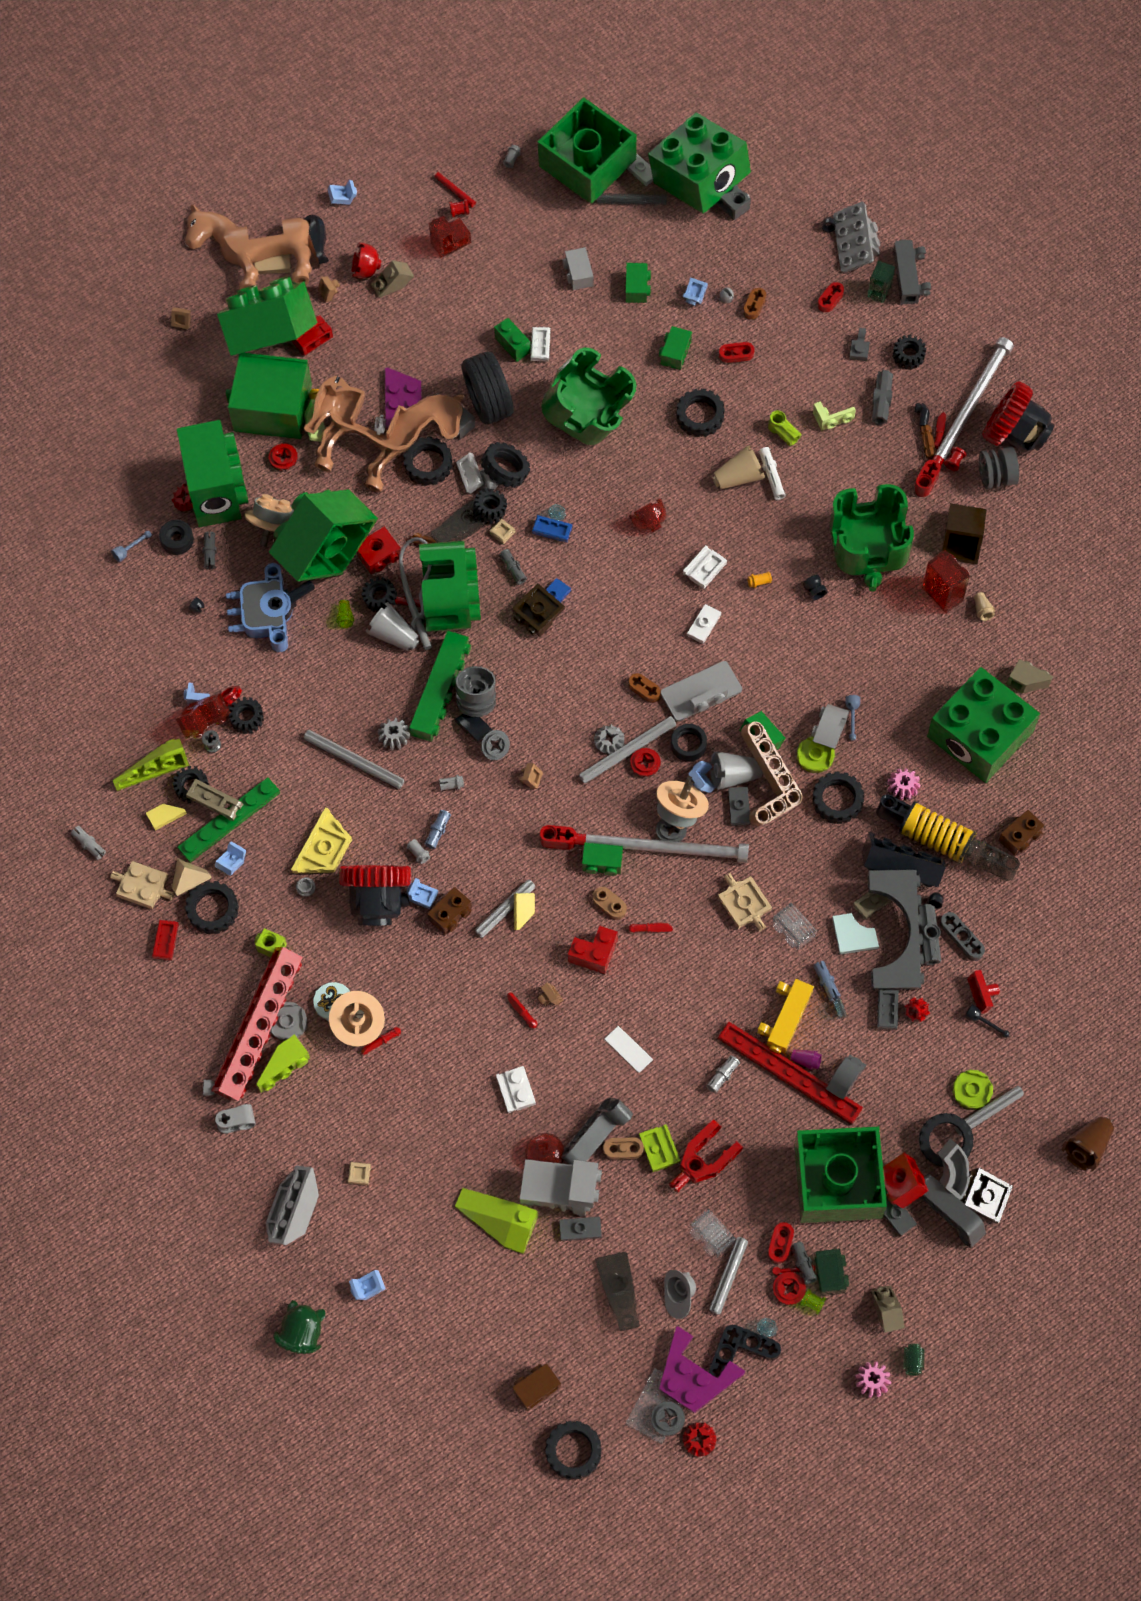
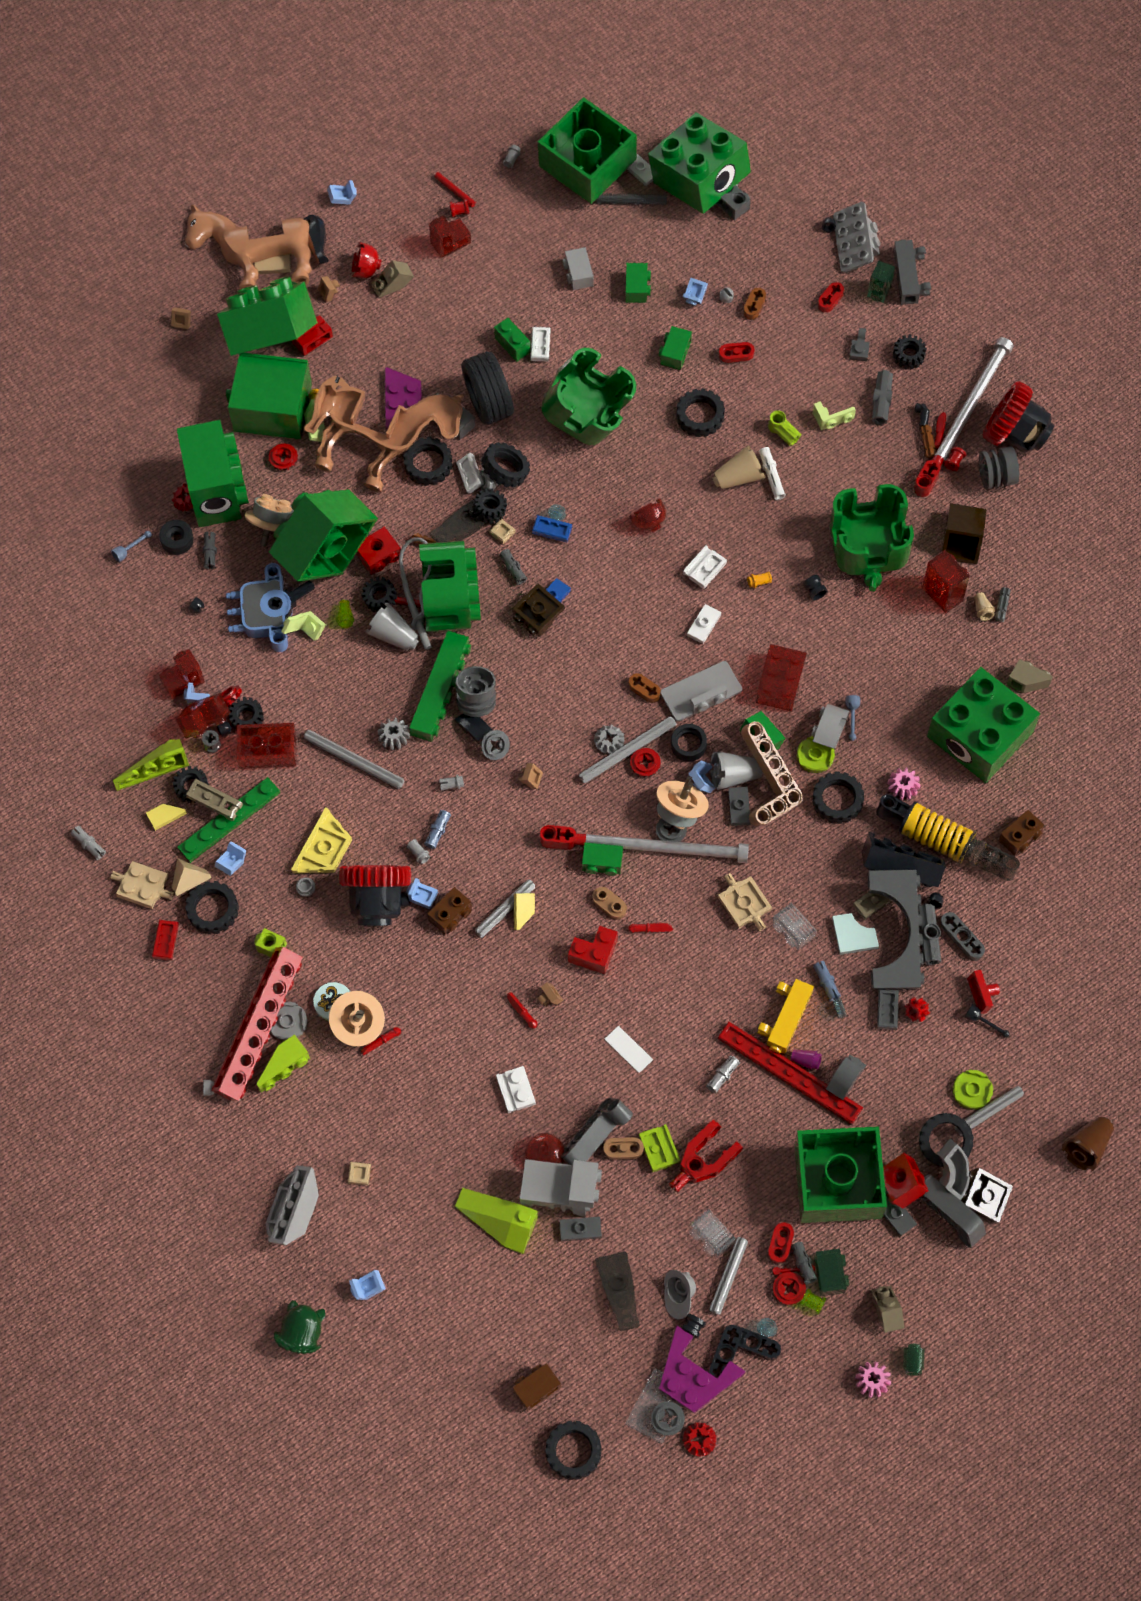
(184, 672): none -> clear red brick
(224, 729): none -> black hinge
(237, 1118): light grey piece -> none
(266, 745): none -> clear red brick
(305, 621): none -> yellowish green bracket
(379, 425): light grey axle -> none
(693, 1325): none -> black wheel
(781, 677): none -> clear red brick
(1002, 604): none -> dark grey axle

